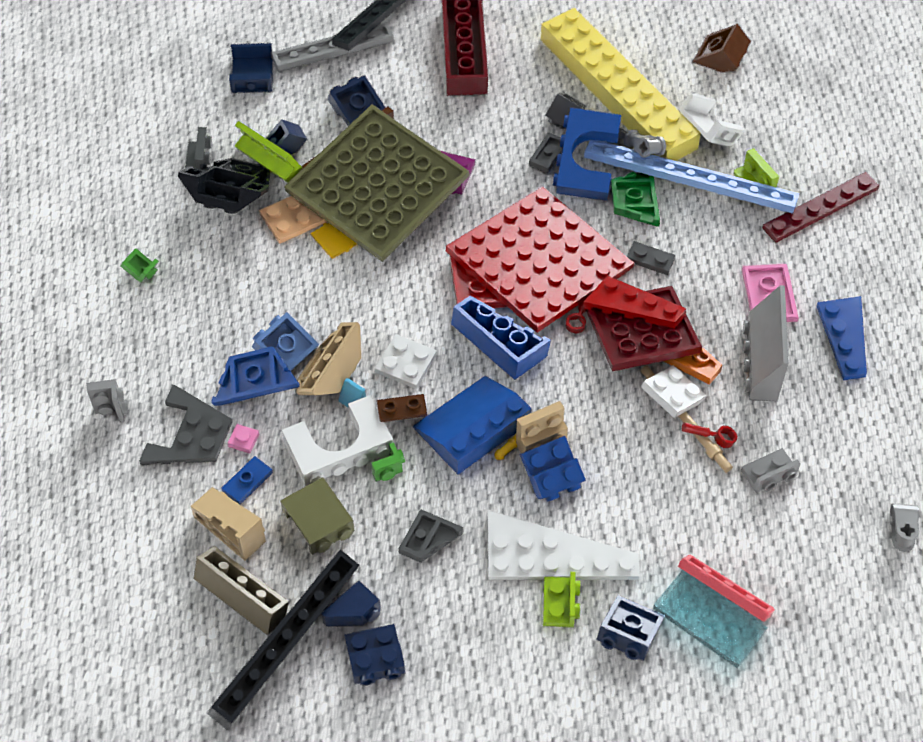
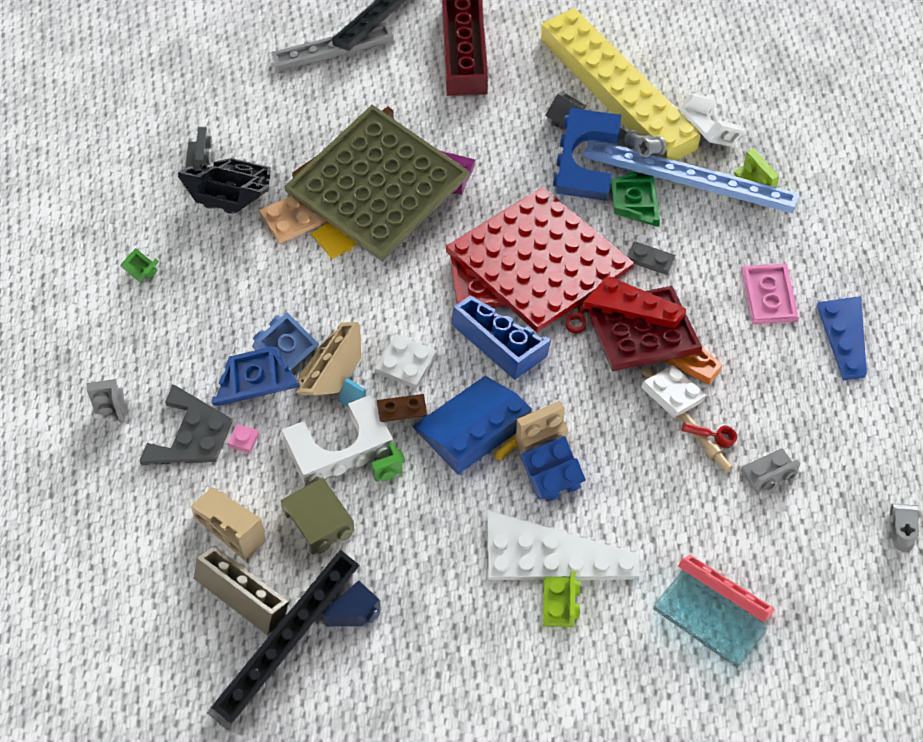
(247, 480): blue plate -> none
(251, 68): dark blue panel -> none
(267, 153): lime fence -> none
(287, 136): dark blue slope -> none
(353, 98): dark blue plate -> none
(375, 654): dark blue plate -> none
(428, 536): dark grey wing -> none
(546, 153): dark grey plate -> none
(630, 628): dark blue plate -> none
(723, 49): reddish brown slope -> none
(766, 347): light grey slope -> none
(820, 207): plate -> none

